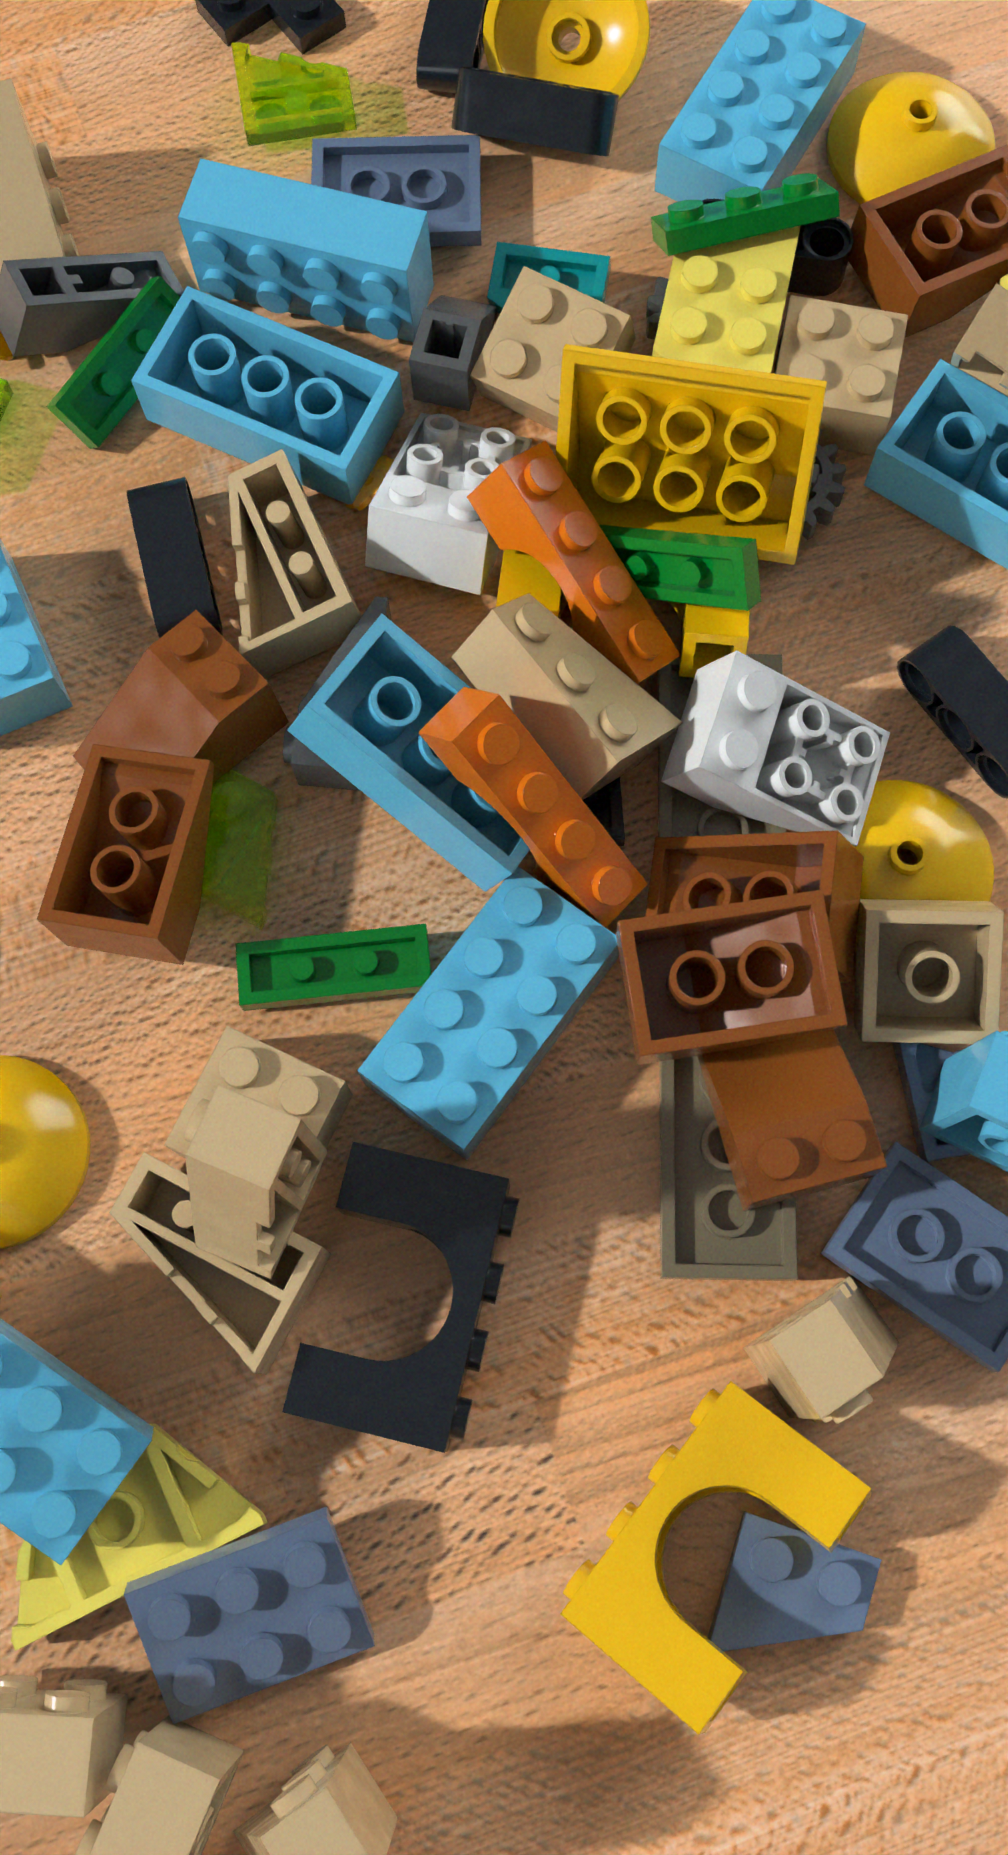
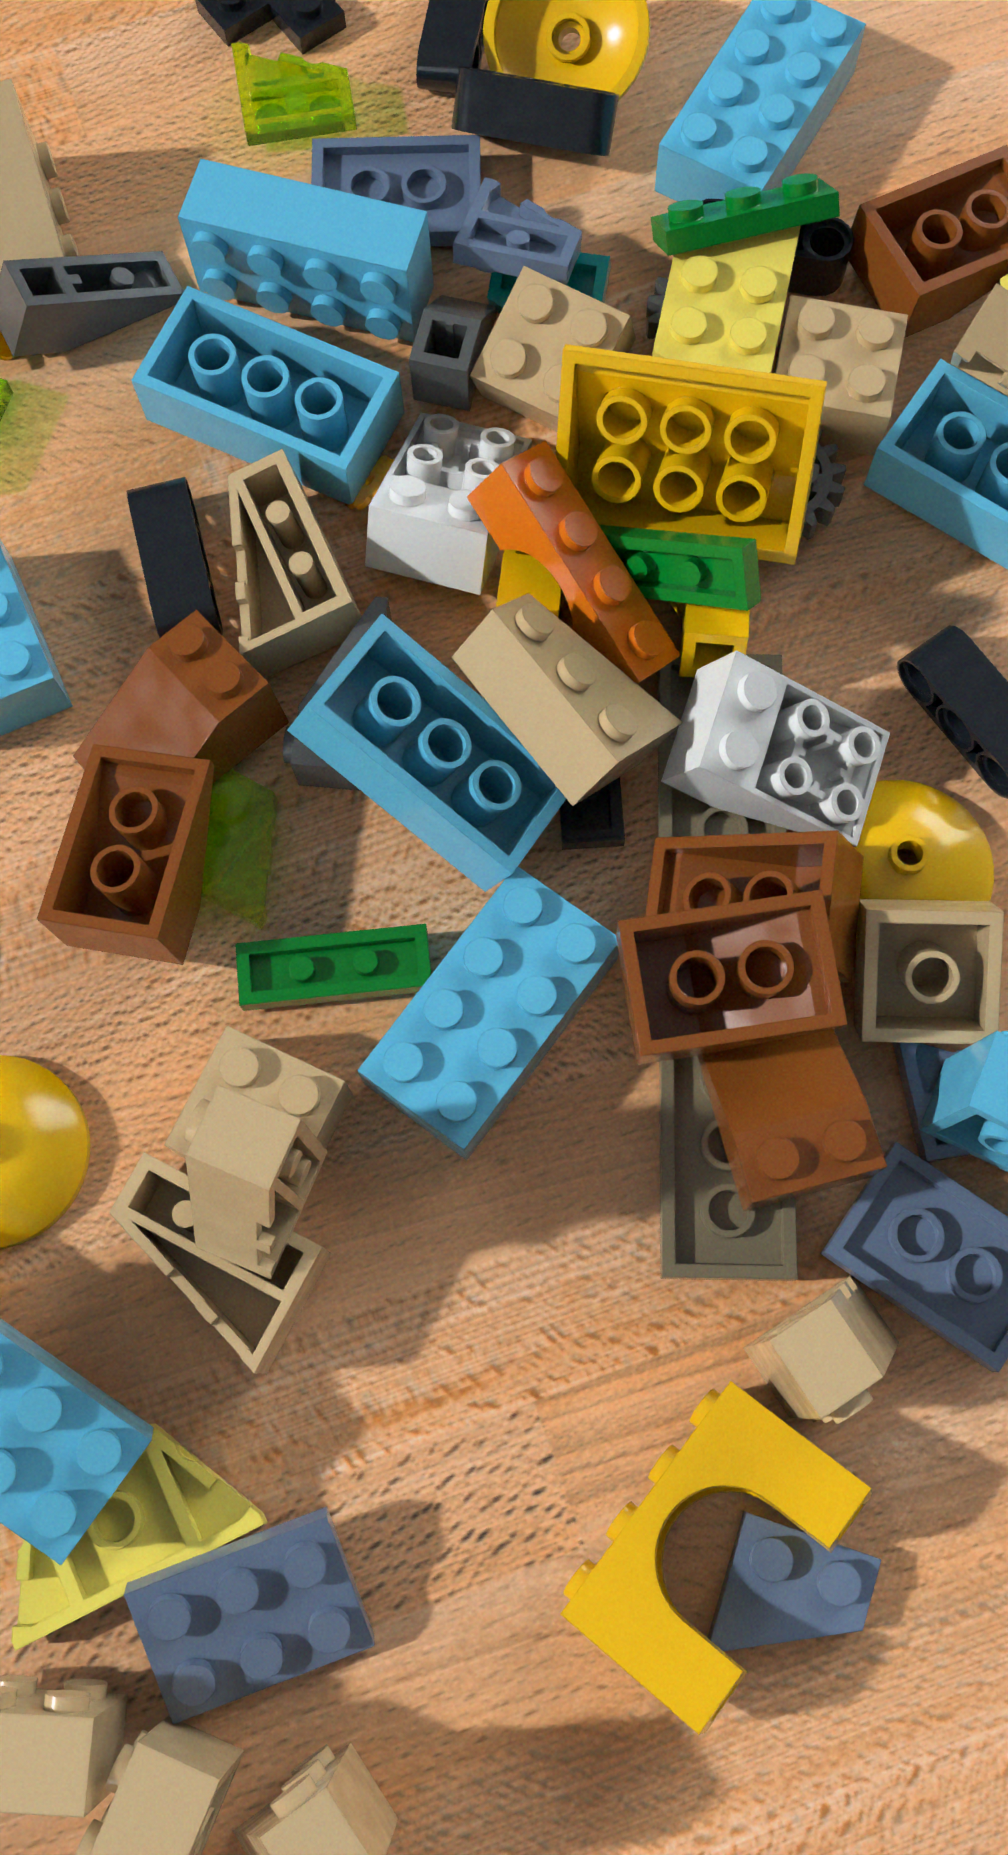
(102, 385): green plate -> none
(420, 1394): black arch -> none
(505, 765): orange arch -> none
(507, 237): none -> sand blue wing
(902, 132): yellow dish -> none

